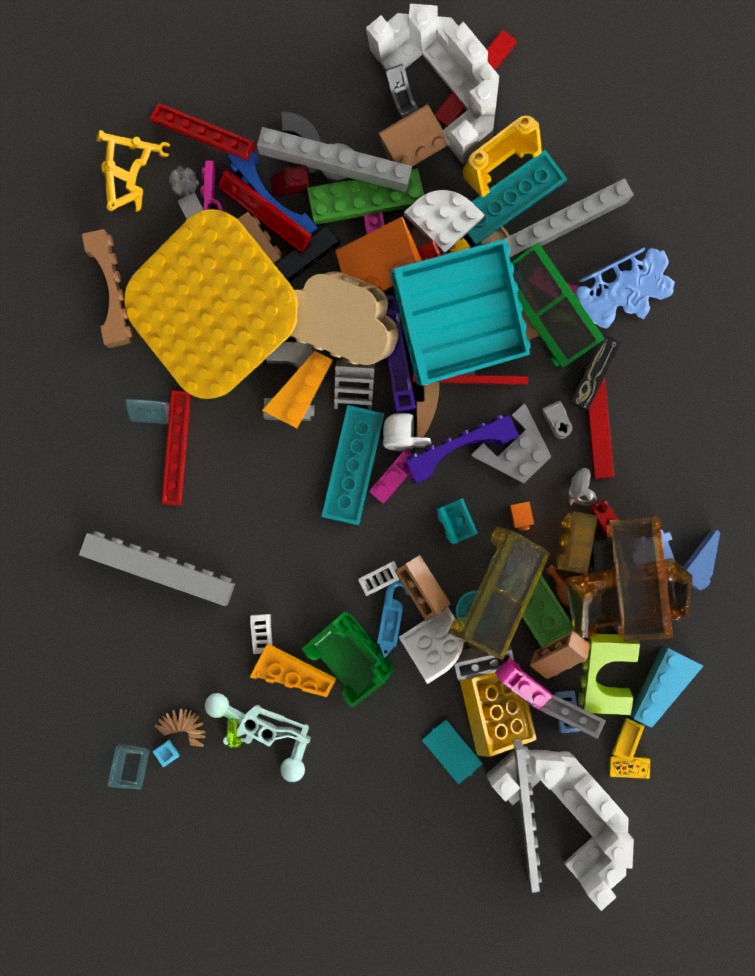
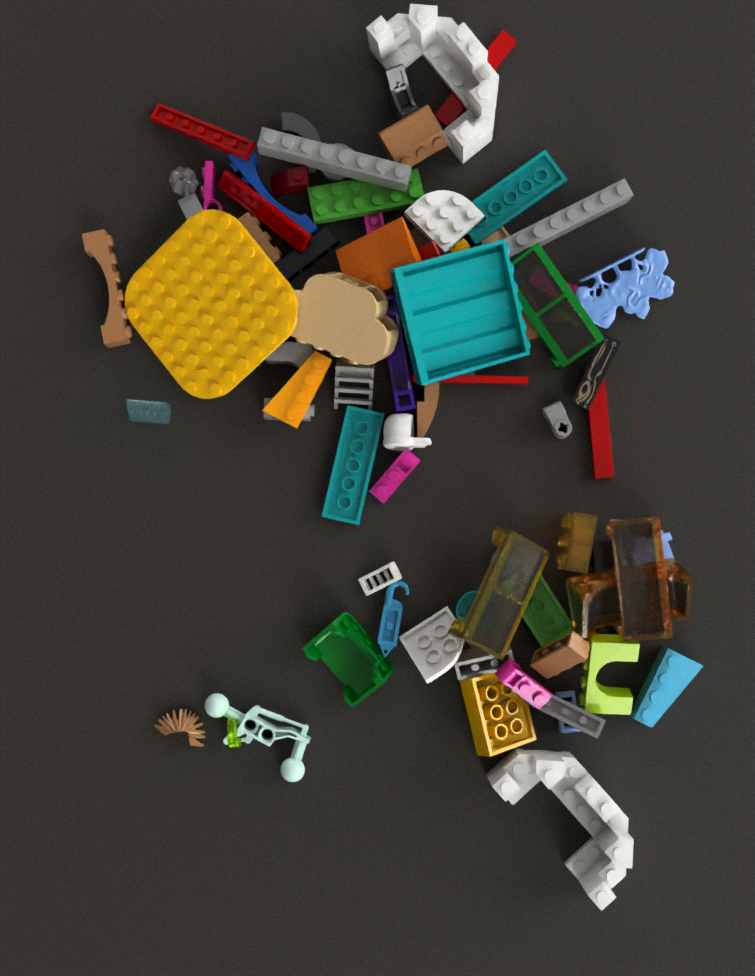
(110, 170): yellow piece -> none
(118, 764): clear light blue tile -> none
(157, 569): light grey brick -> none
(166, 753): medium azure tile -> none
(176, 448): red tile -> none
(262, 617): white slope -> none
(286, 669): light orange wing -> none
(422, 587): medium nougat brick -> none
(452, 751): teal piece -> none
(456, 521): teal bracket -> none
(498, 432): dark purple arch -> none
(519, 138): yellow windscreen -> none
(521, 516): orange brick -> none
(523, 455): light grey wing -> none
(527, 807): plate -> none
(561, 591): dark orange piece -> none
(579, 488): light grey piece -> none
(604, 515): red leg -> none
(628, 740): yellow tile -> none
(636, 769): yellow tile -> none
(703, 560): medium blue slope -> none

